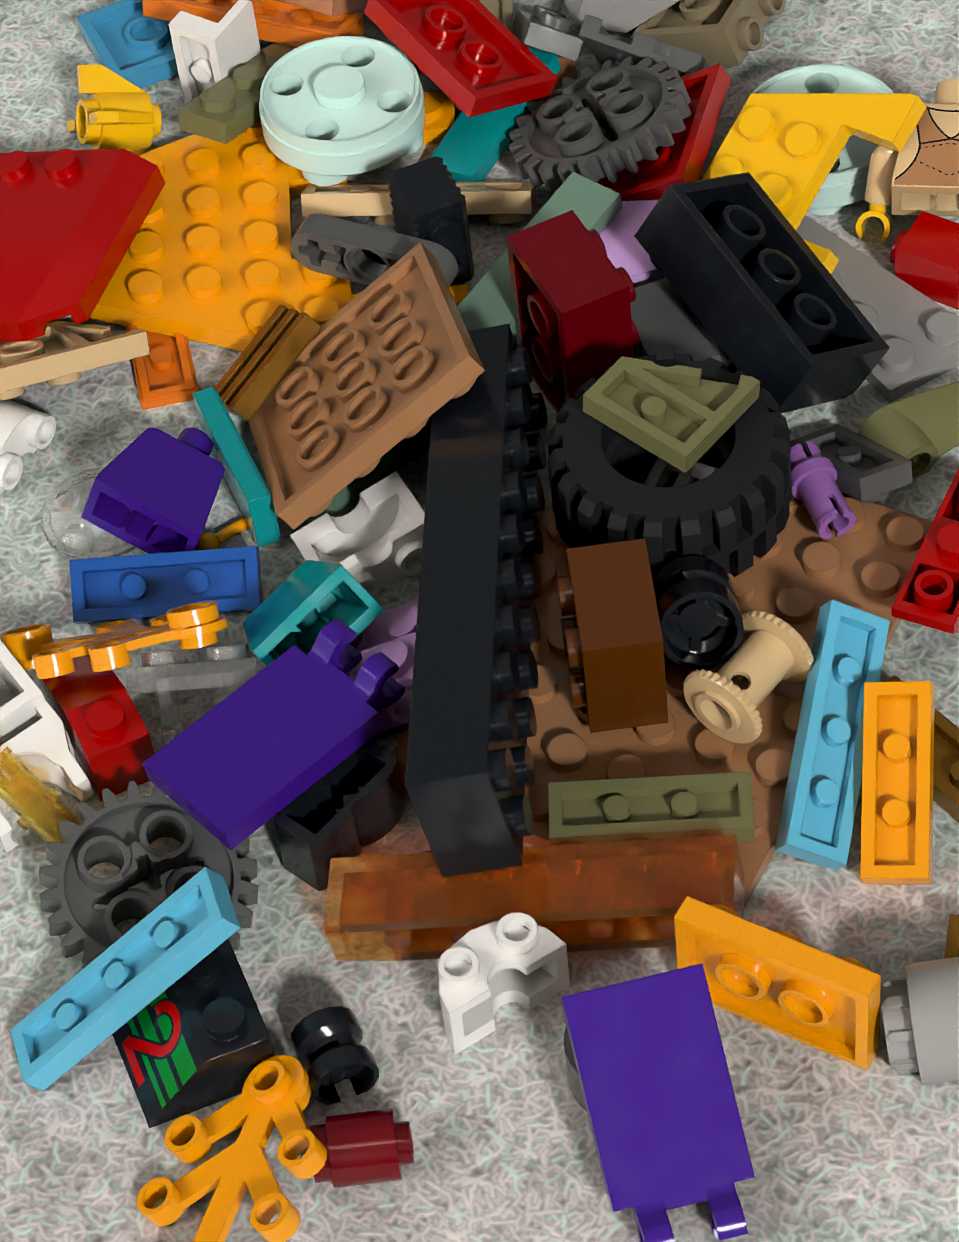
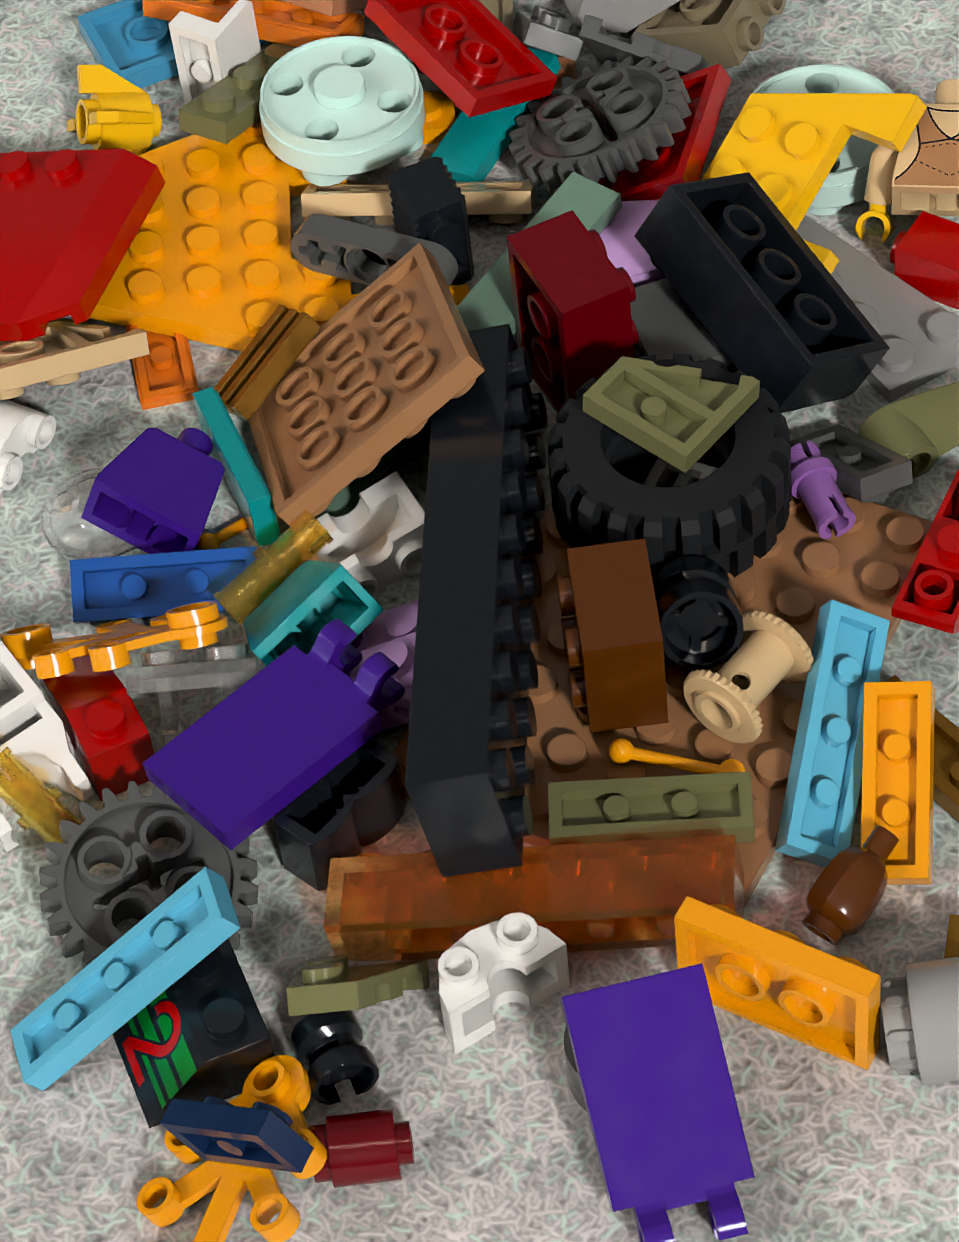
(238, 1134): none -> dark blue plate
(272, 567): none -> clear yellow pin
(334, 986): none -> olive wing
(622, 751): none -> light orange hinge
(850, 888): none -> reddish brown plant

